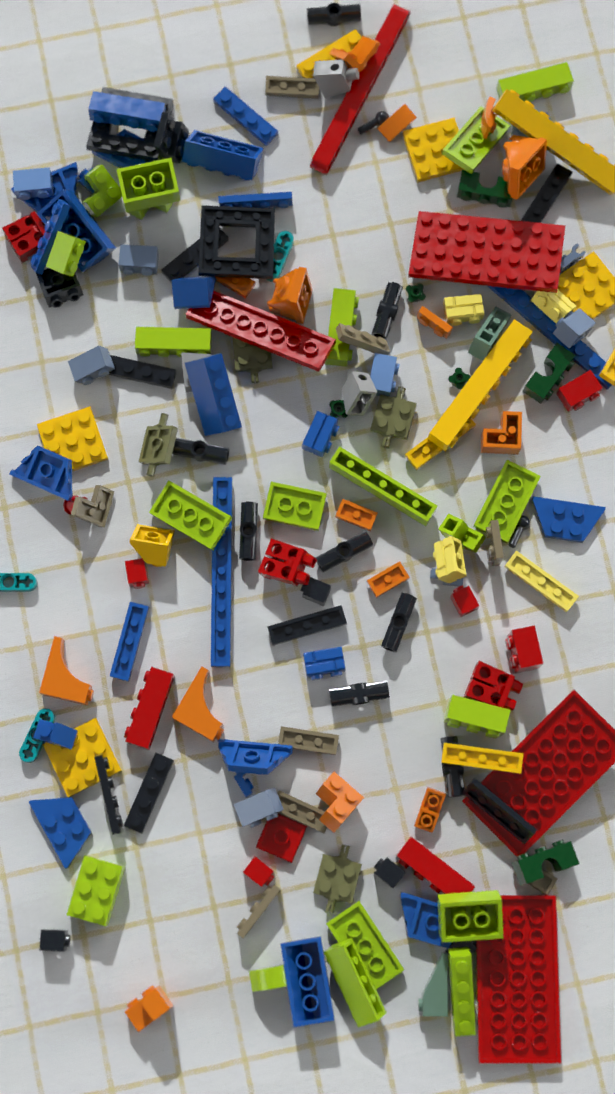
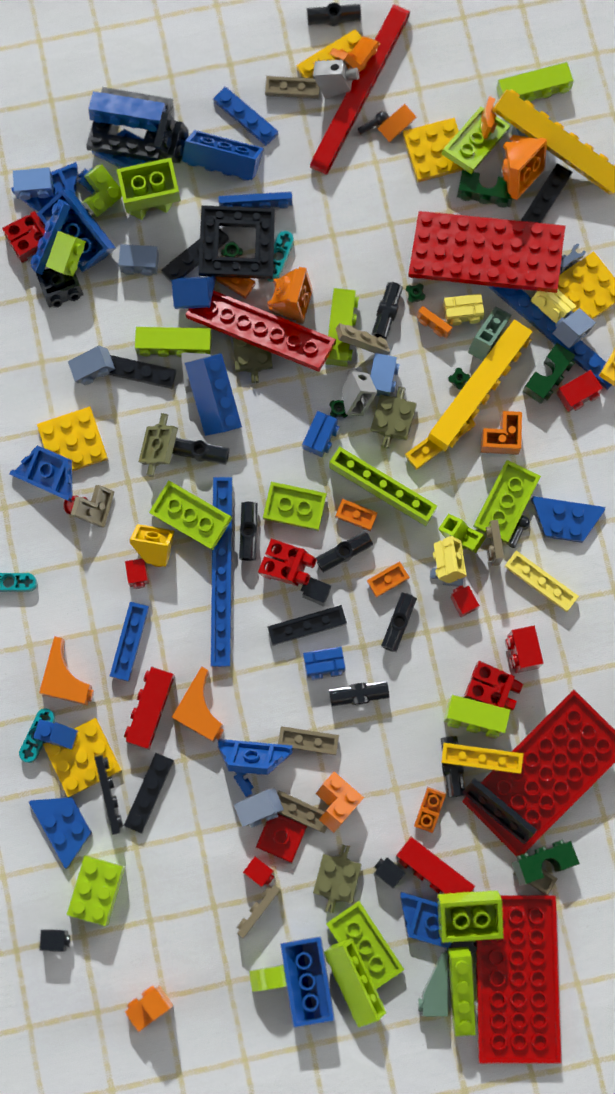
(231, 246): none -> dark green plate

